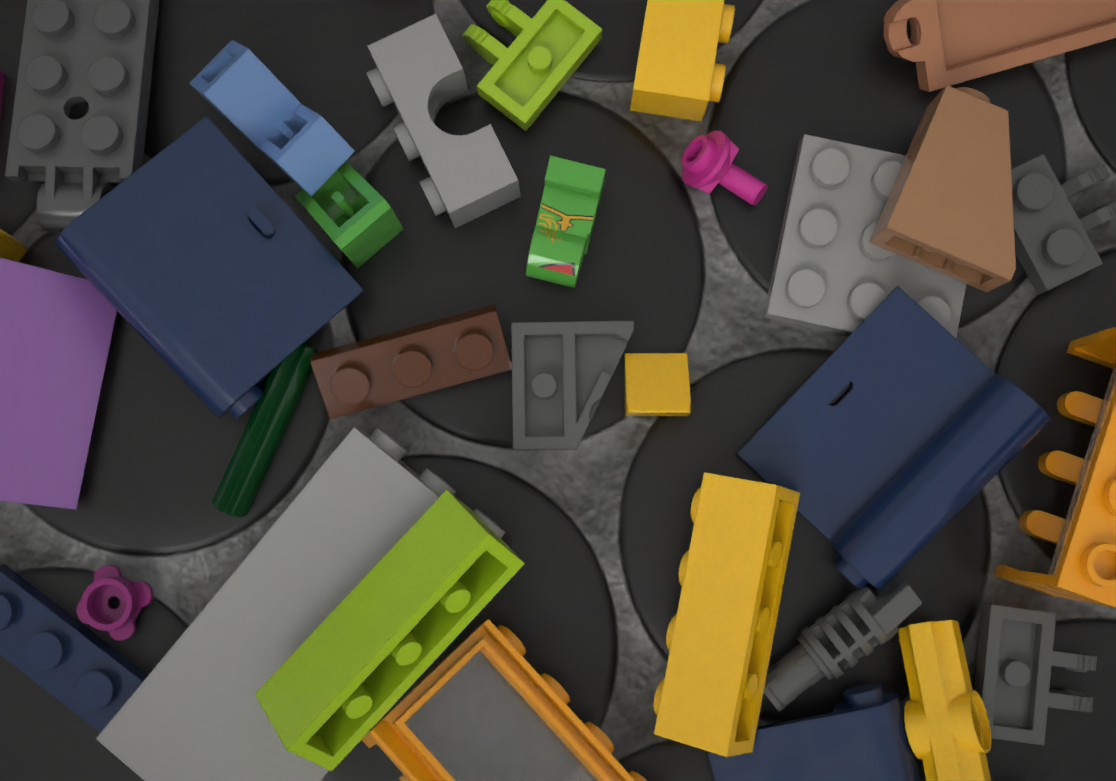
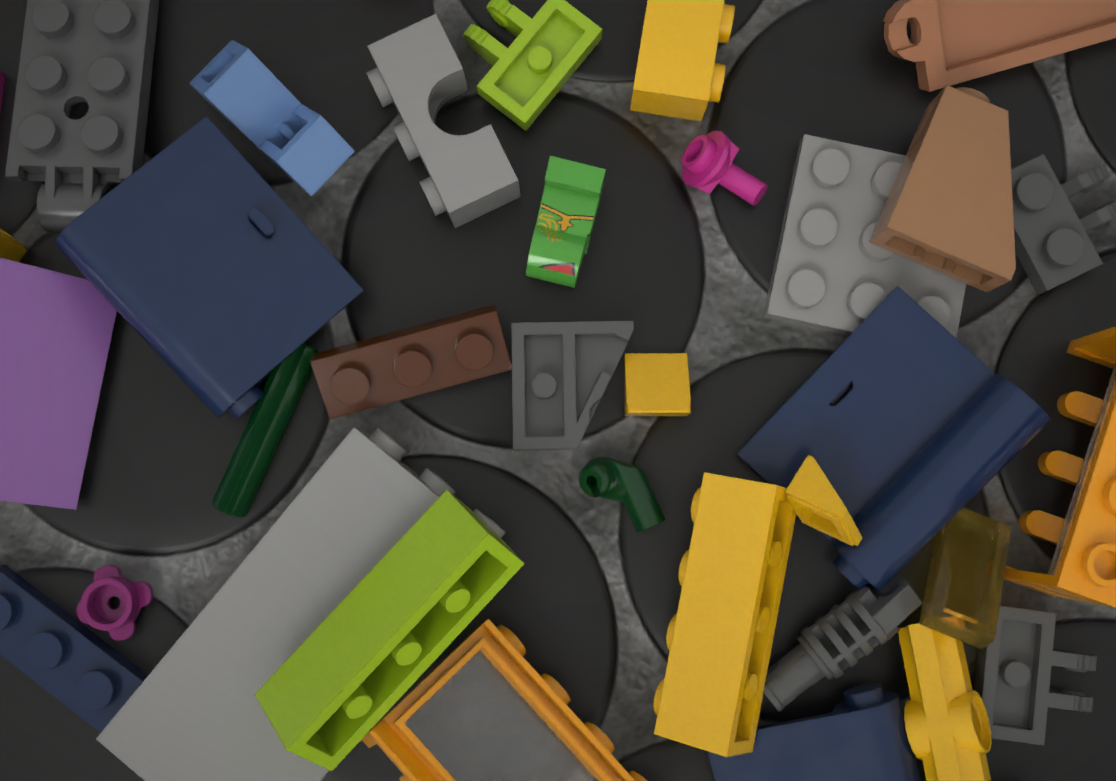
(352, 214): bright green slope -> none
(625, 484): none -> dark green arm
(820, 505): none -> yellow slope
(967, 578): none -> clear yellow tile

